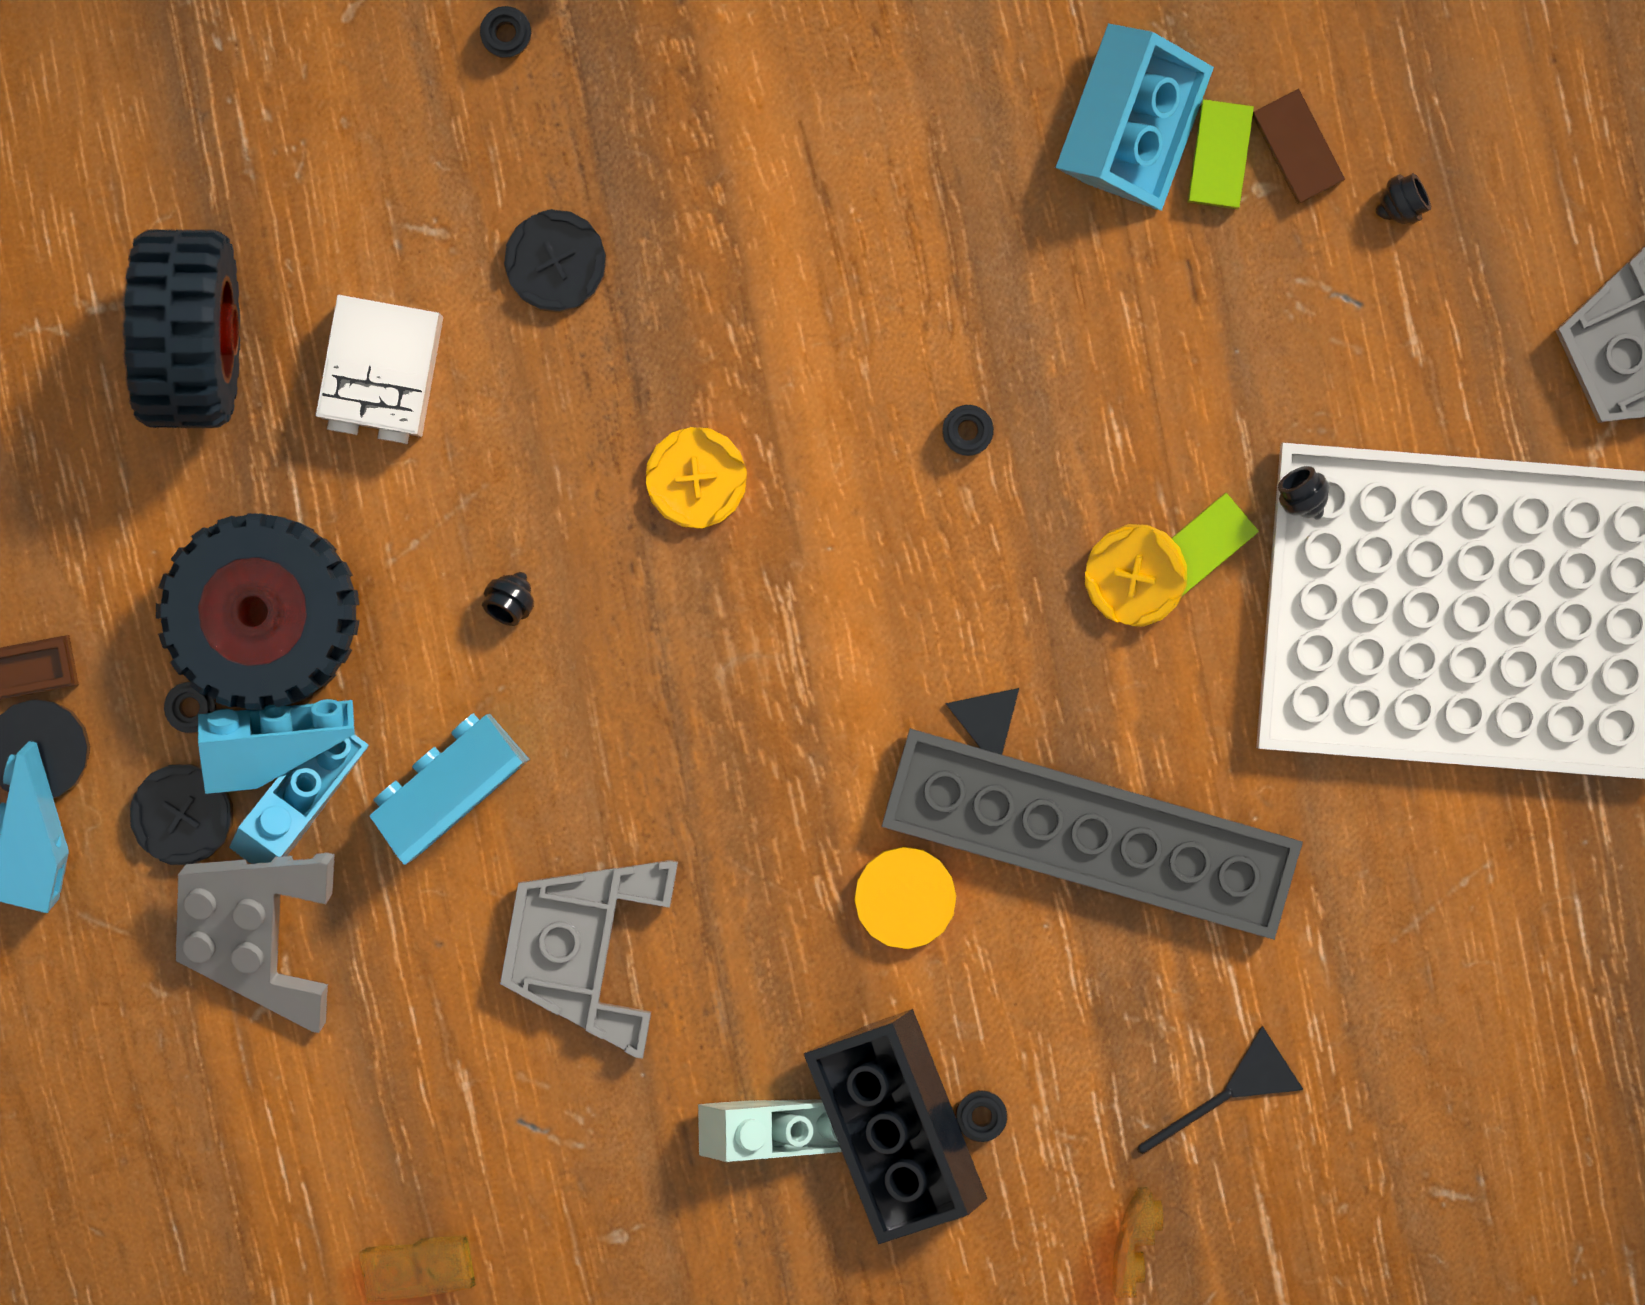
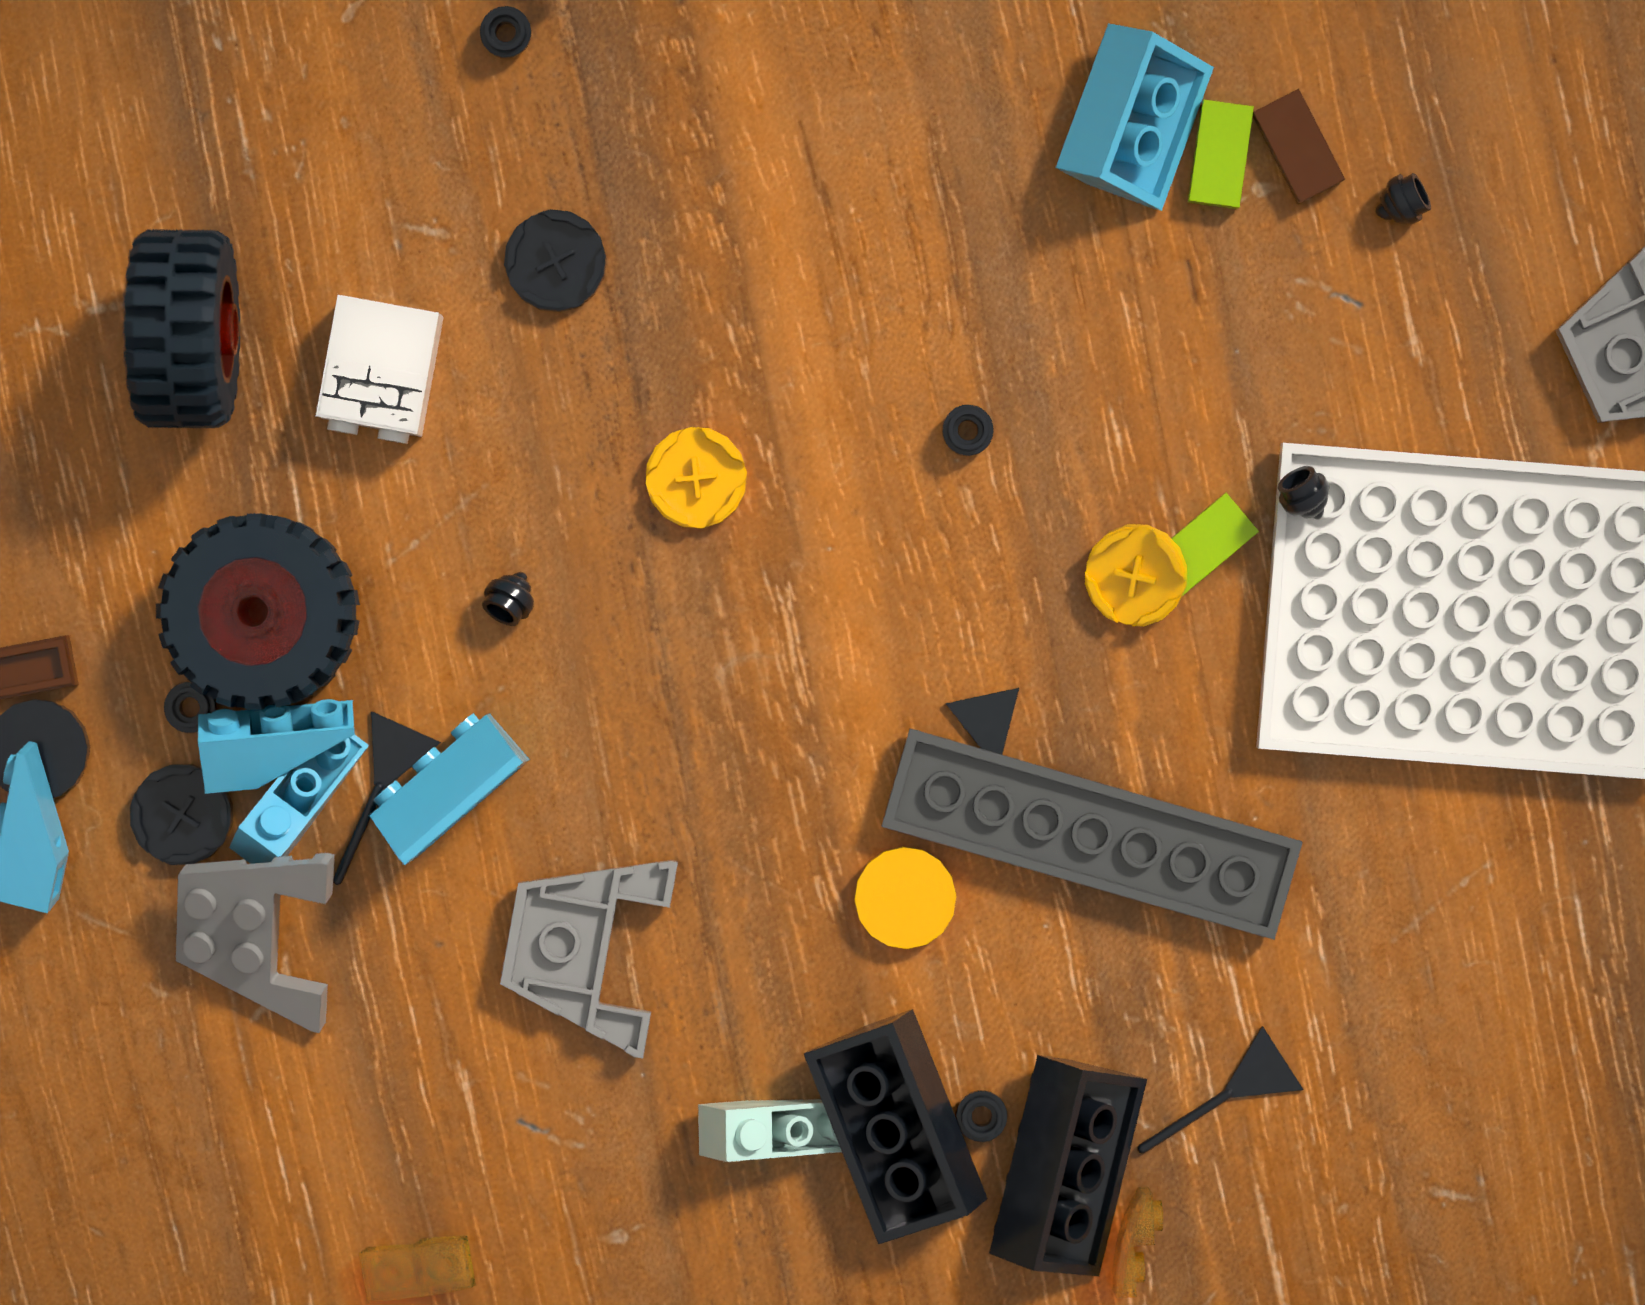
(394, 752): none -> black piece
(1067, 1167): none -> black slope

